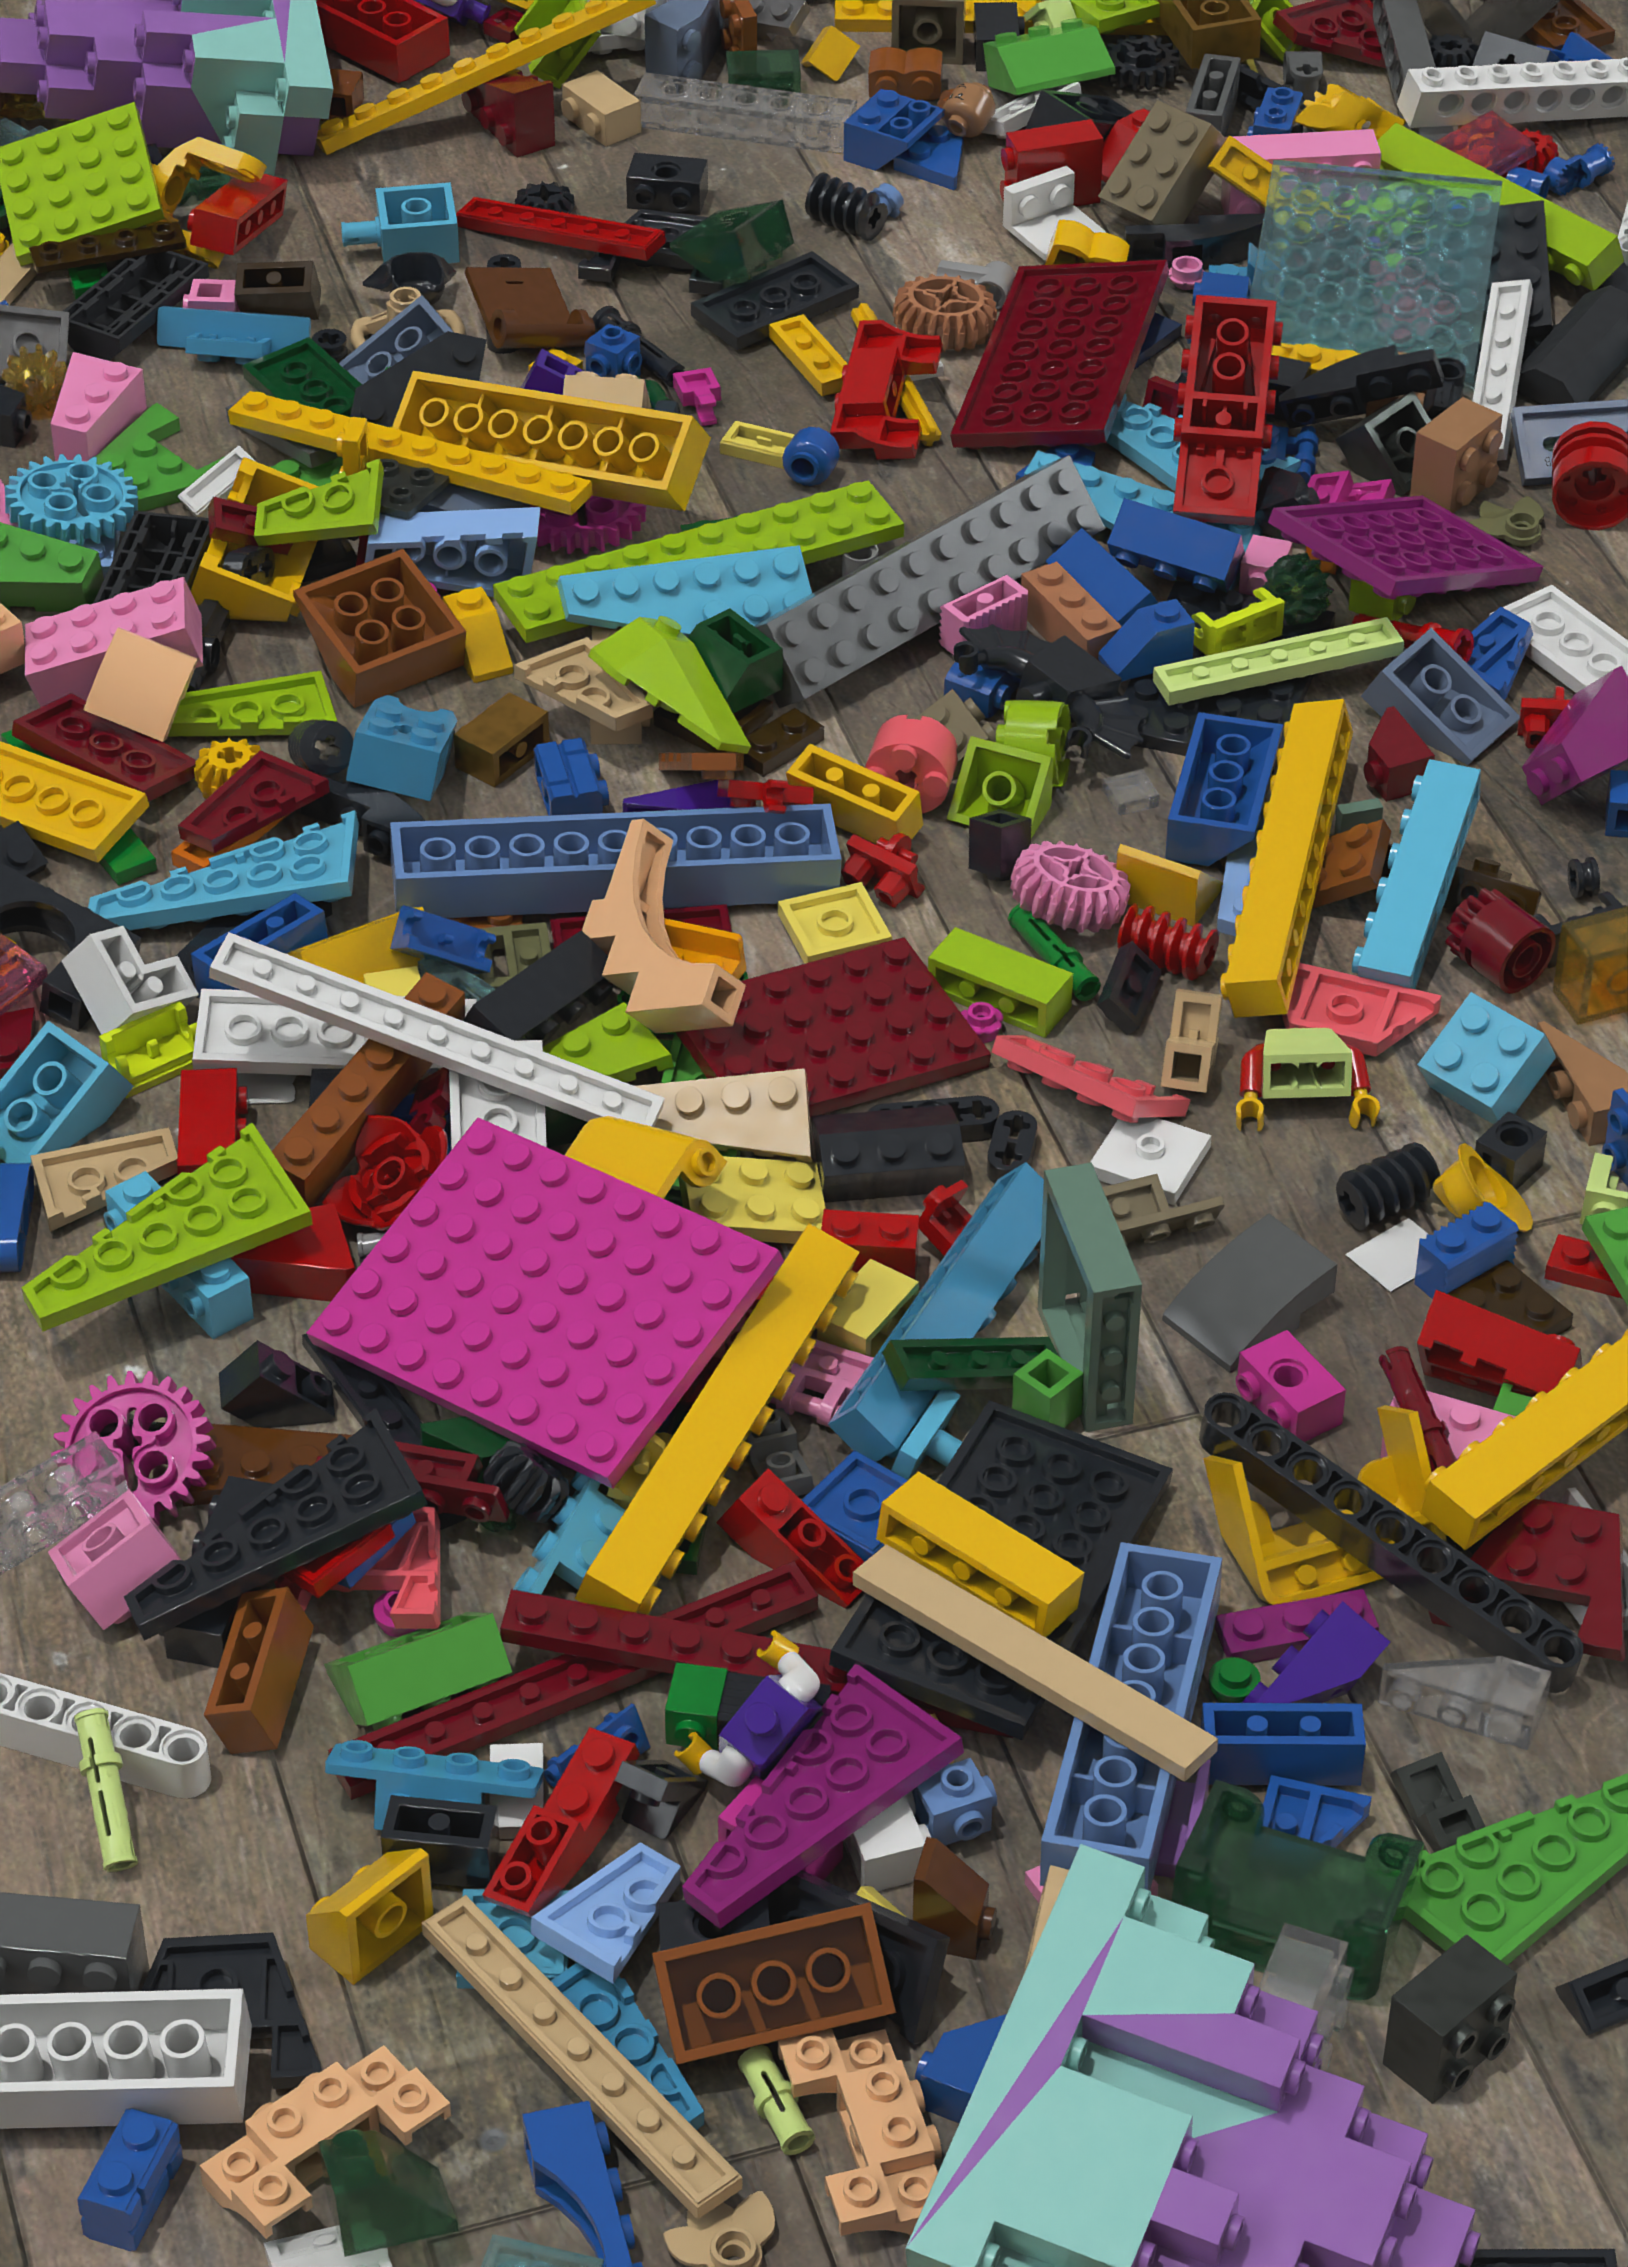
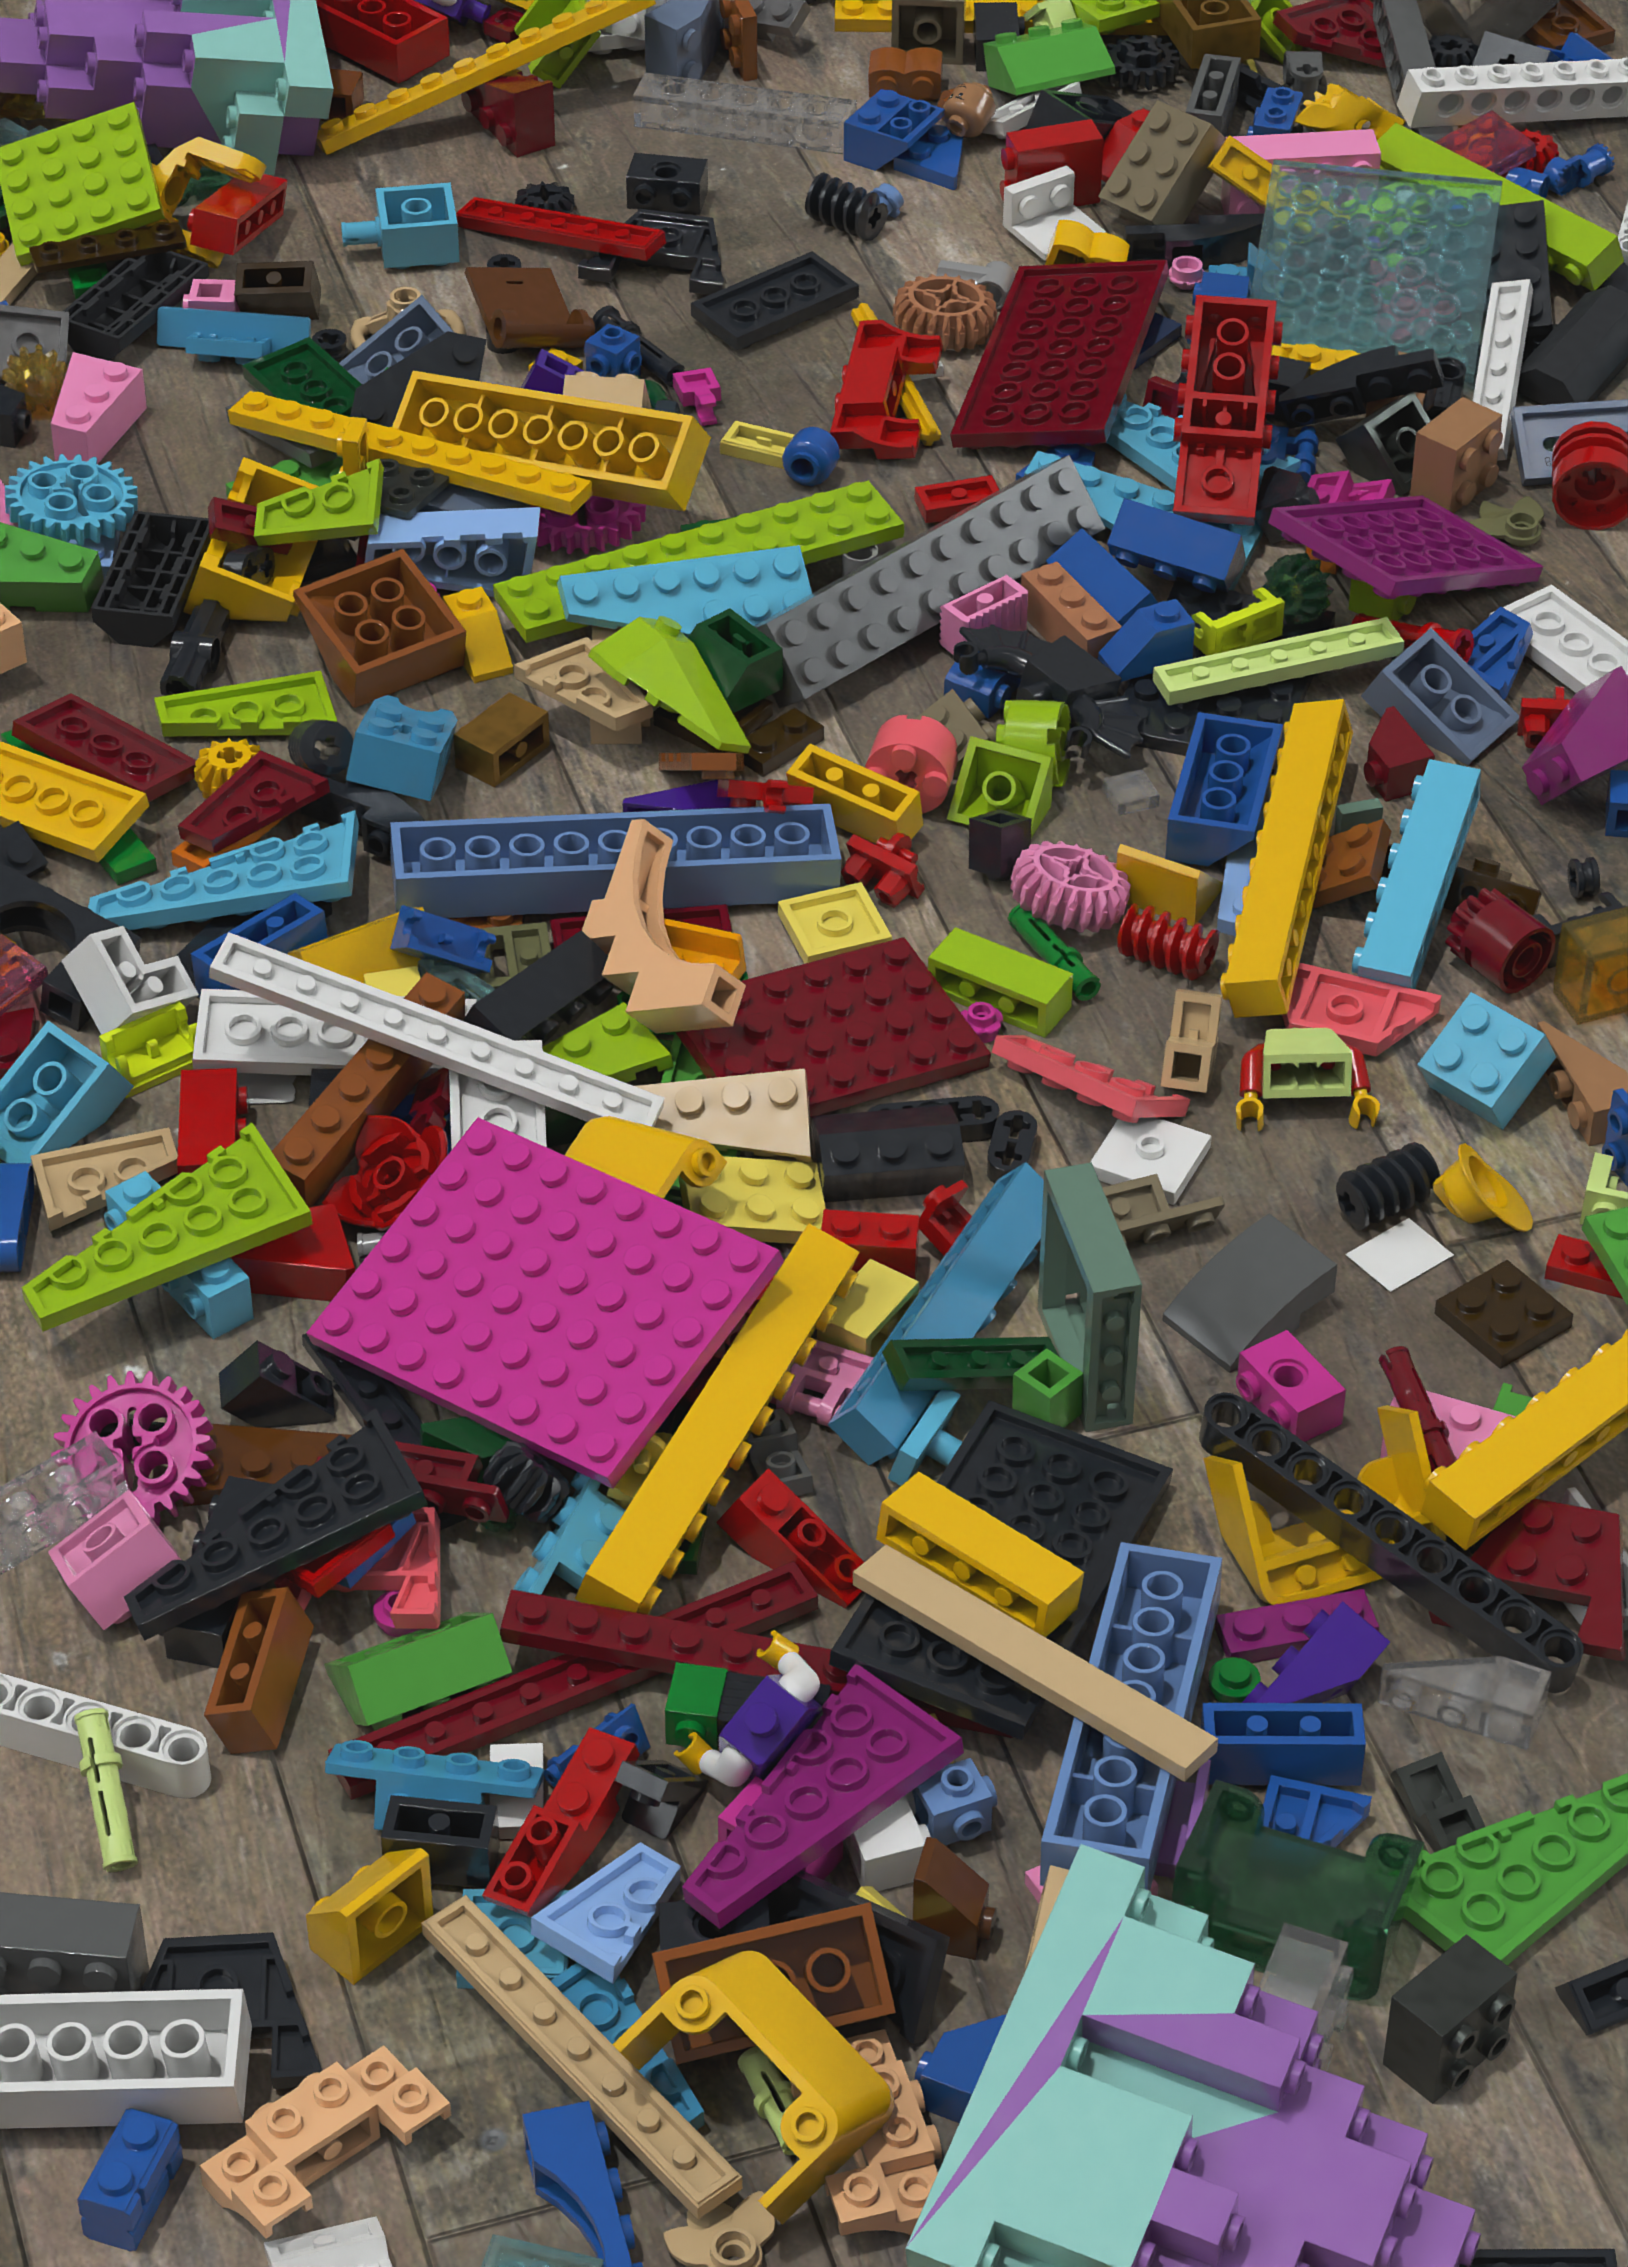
(69, 647): bright pink brick -> none
(140, 684): light nougat slope -> none
(154, 469): bright green wing -> none
(214, 483): white tile -> none
(382, 2192): clear green slope -> none
(413, 269): black piece -> none
(569, 778): blue brick -> none
(601, 108): tan brick -> none
(736, 241): clear green slope -> none
(765, 69): clear green brick -> none
(809, 353): yellow plate -> none
(831, 53): yellow panel -> none
(841, 2092): none -> yellow windscreen
(852, 1500): blue plate -> none
(946, 499): none -> red plate
(1129, 988): black plate -> none
(1259, 556): bright pink brick -> none
(1465, 1249): blue brick -> none
(1486, 1349): red wedge -> none
(1513, 1148): black brick -> none

